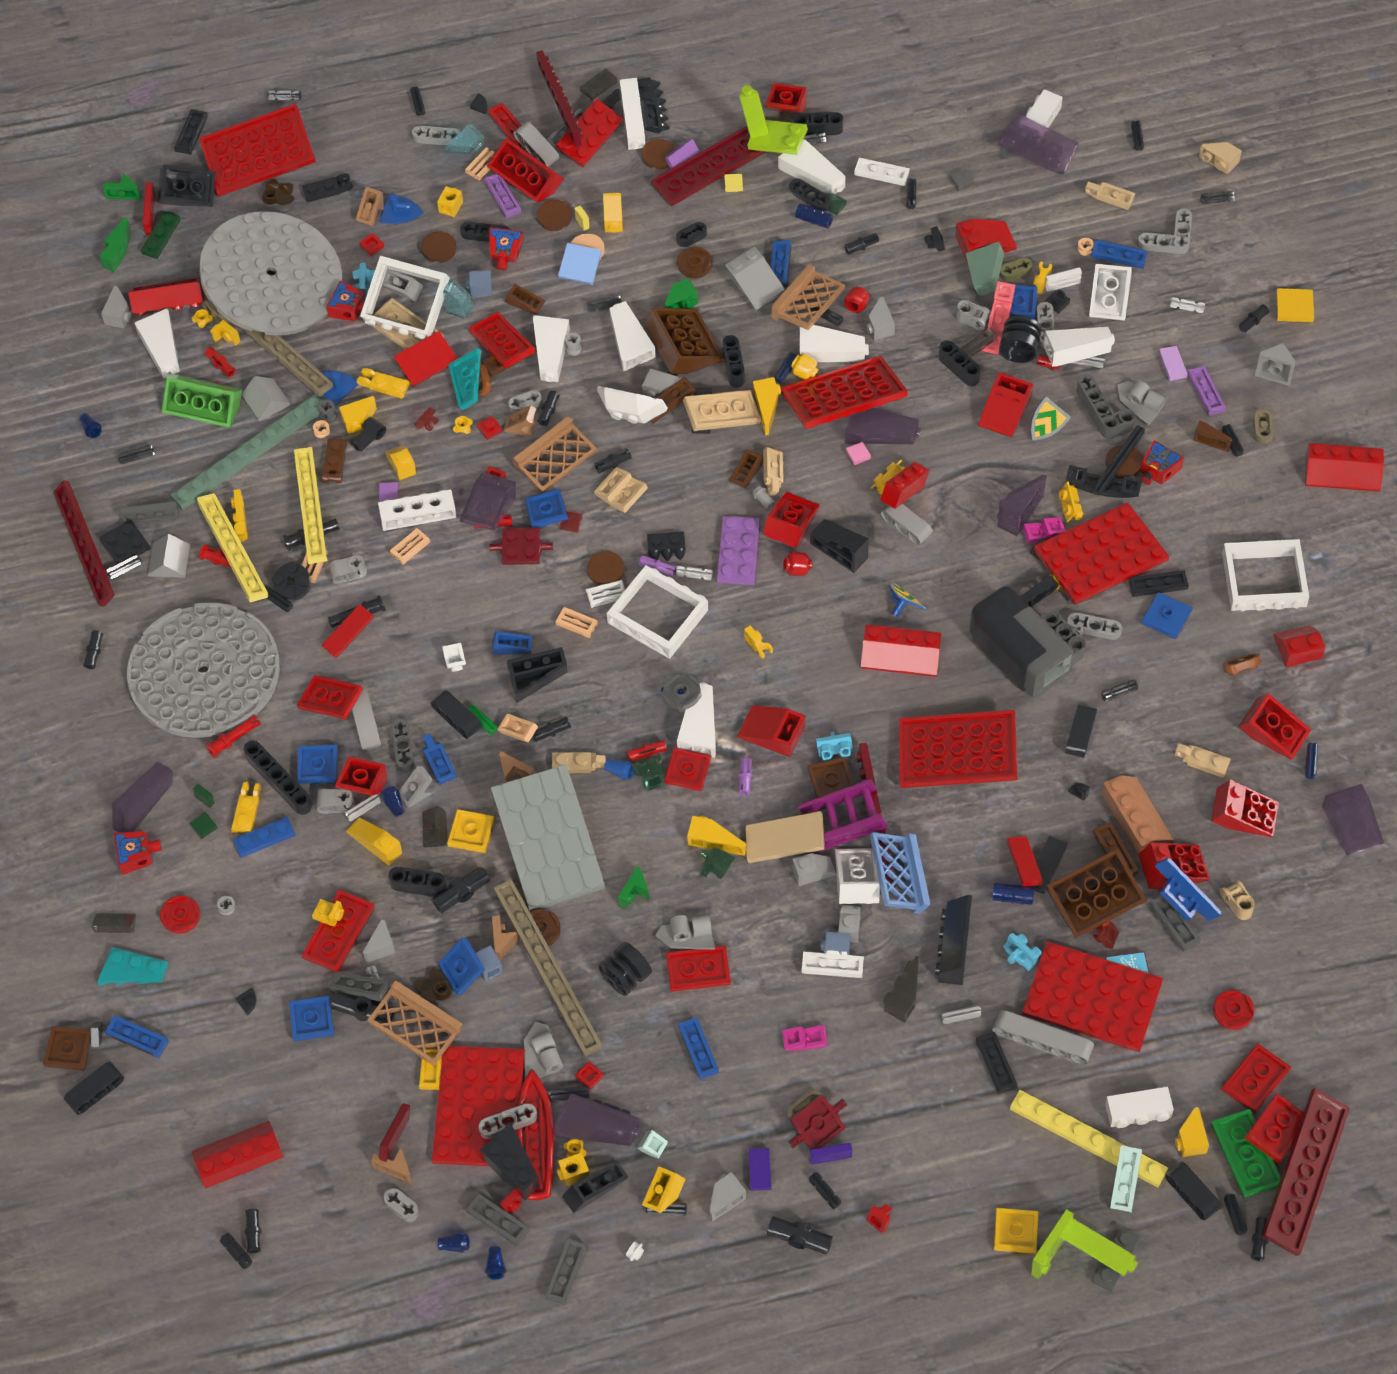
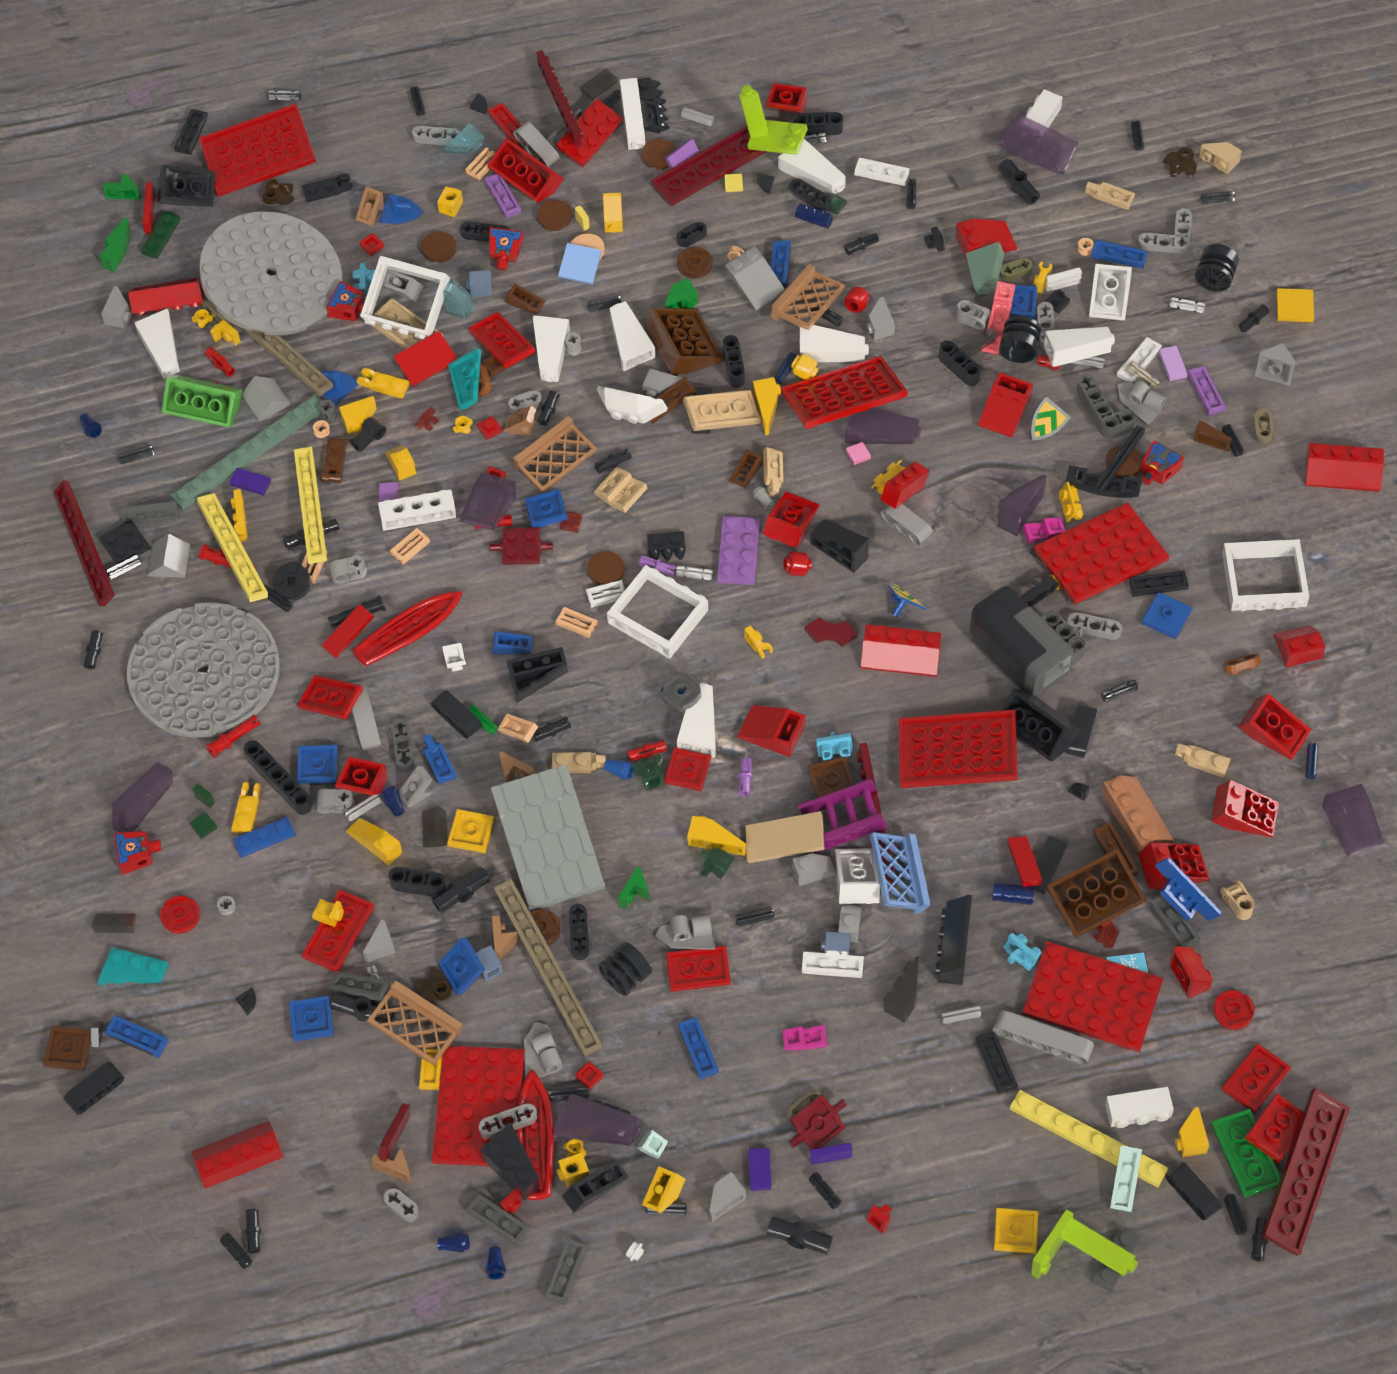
(250, 481): none -> dark purple tile
(406, 627): none -> red piece
(574, 925): none -> black beam
(697, 116): none -> light grey axle
(734, 252): none -> light nougat bush
(754, 916): none -> black axle
(765, 182): none -> black tile
(840, 633): none -> dark red tile
(1019, 182): none -> black piece
(1041, 725): none -> black slope
(1142, 356): none -> white tile
(1143, 375): none -> dark tan axle
(1181, 164): none -> dark brown plate
(1189, 971): none -> red slope
(1216, 267): none -> black wheel

